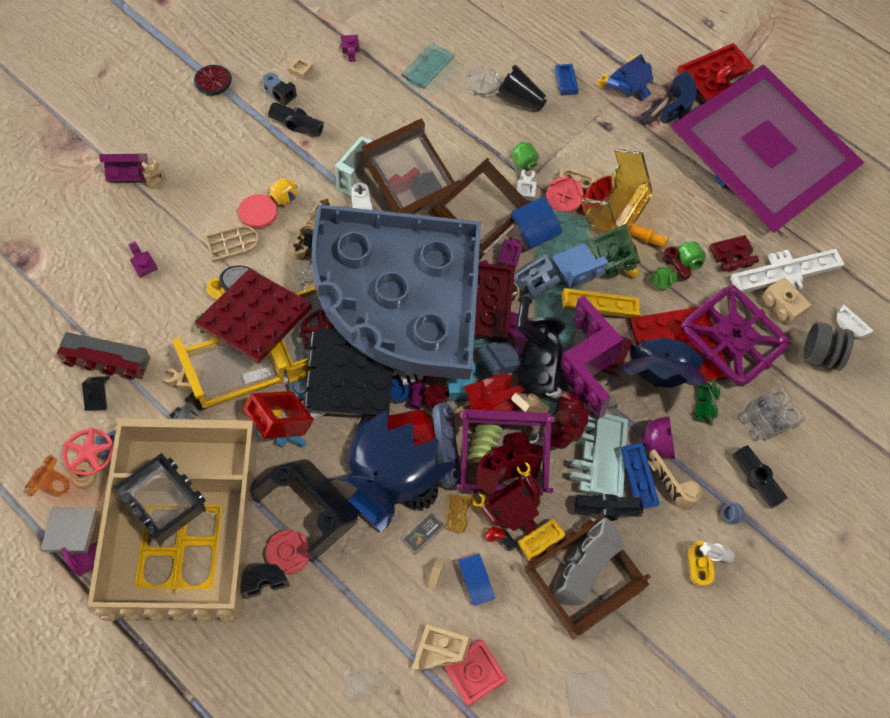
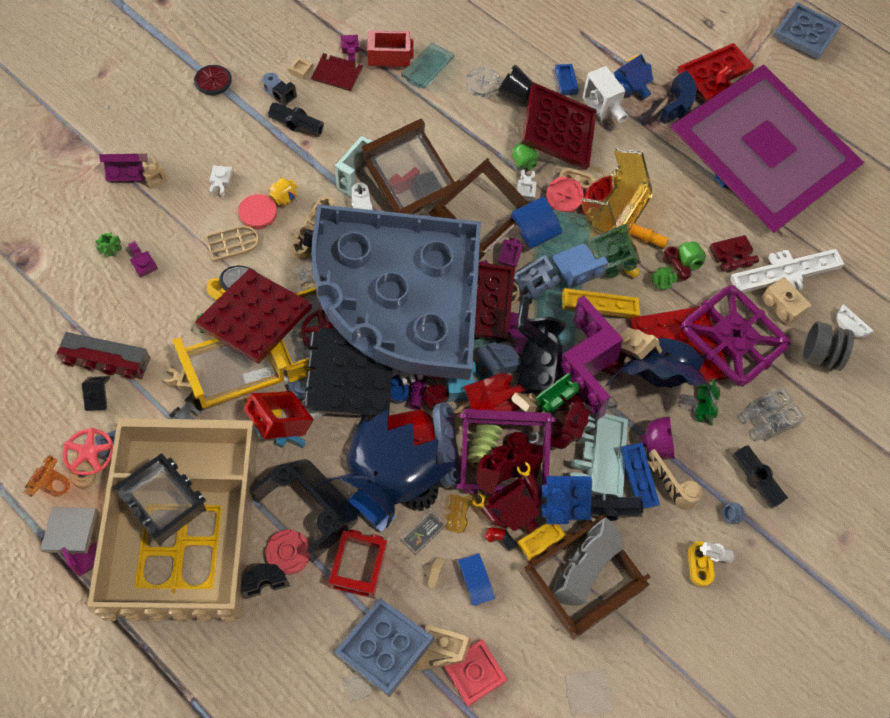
(108, 244): none -> bright green gear
(219, 178): none -> white plate
(337, 72): none -> dark red piece
(355, 586): none -> red window
(384, 647): none -> sand blue plate
(390, 56): none -> red window
(551, 397): none -> green hinge
(559, 126): none -> dark red plate
(567, 499): none -> blue plate
(605, 95): none -> white brick
(638, 343): none -> tan bracket
(687, 402): none -> clear tile
(807, 30): none -> sand blue plate

